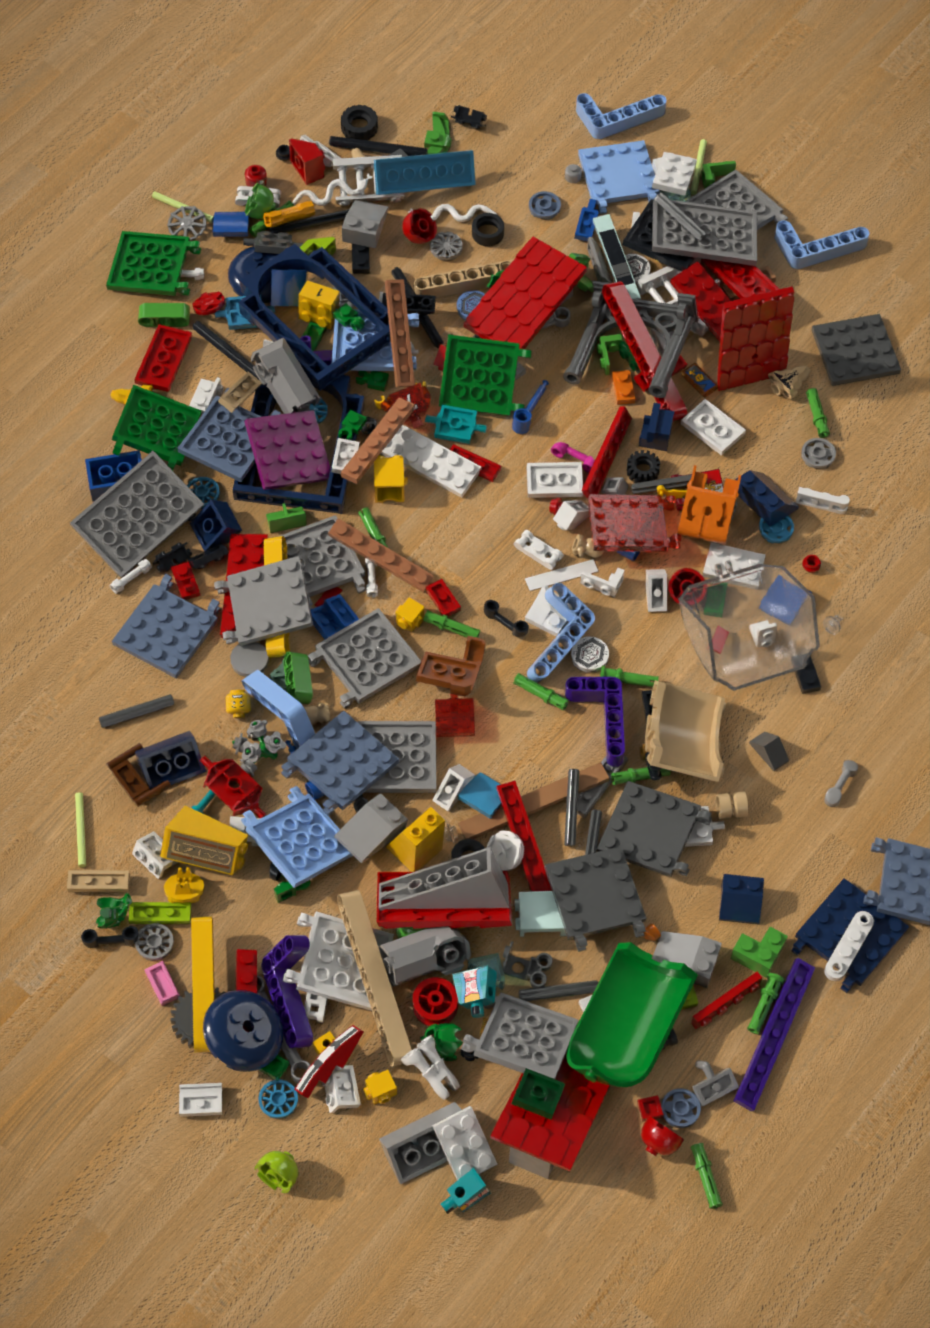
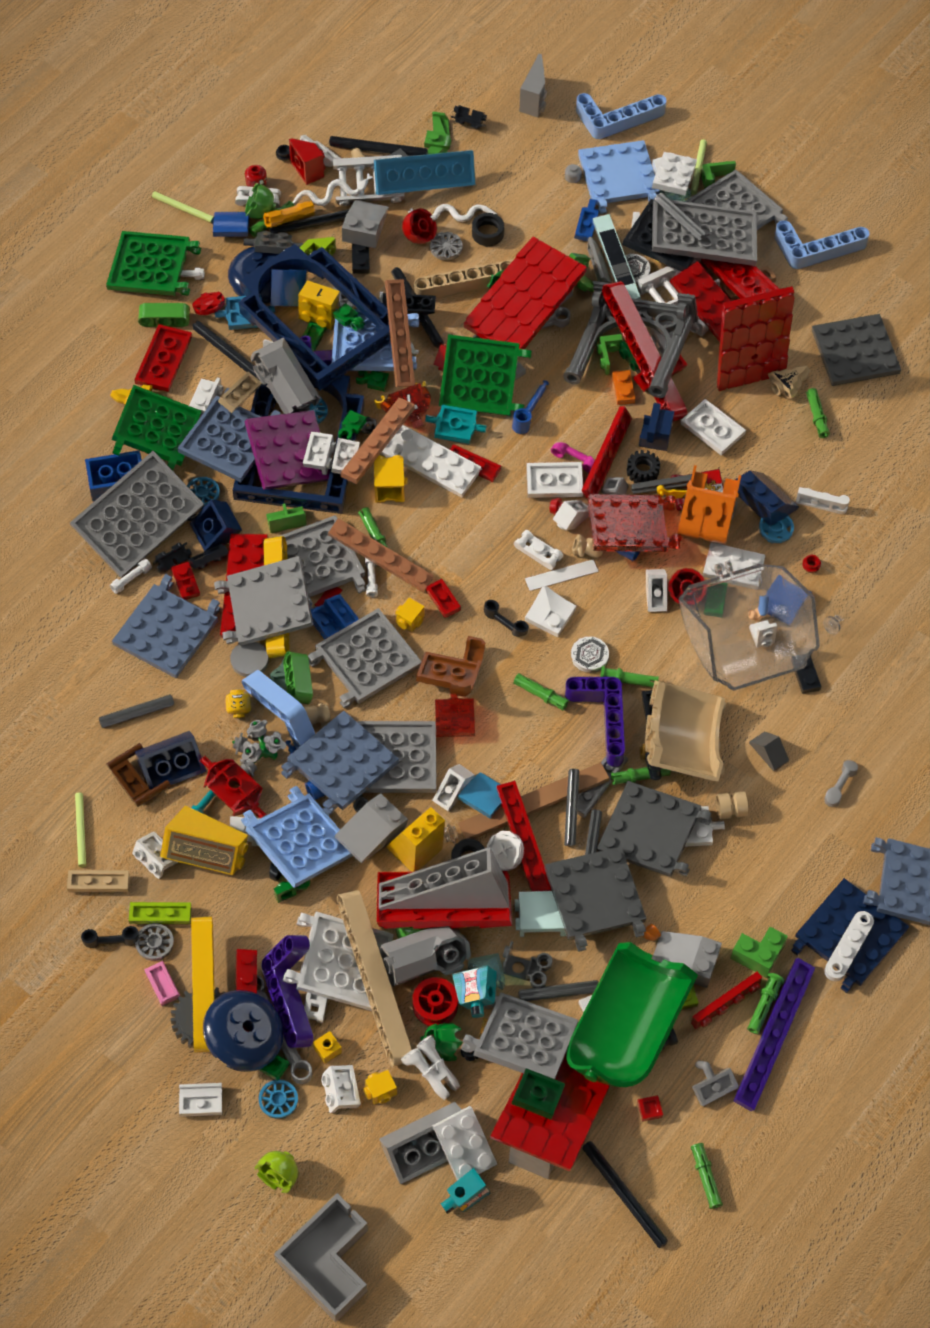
(112, 911): green helmet -> none
(184, 887): yellow plate -> none
(187, 222): light grey wheel -> none
(315, 1256): none -> light grey piece
(319, 452): none -> white bracket
(335, 1054): red slope -> none
(359, 112): black tyre -> none
(444, 622): bright green pin -> none
(467, 302): tile -> none
(533, 90): none -> light grey slope
(544, 206): sand blue wheel -> none
(564, 637): light blue beam -> none
(605, 587): white bracket -> none
(625, 1194): none -> black axle
(660, 1138): red cylinder -> none
(680, 1108): sand blue wheel -> none
(699, 380): tile -> none
(719, 639): window -> none
(741, 899): dark blue slope -> none
(760, 611): none -> arm
(818, 453): light grey wheel -> none

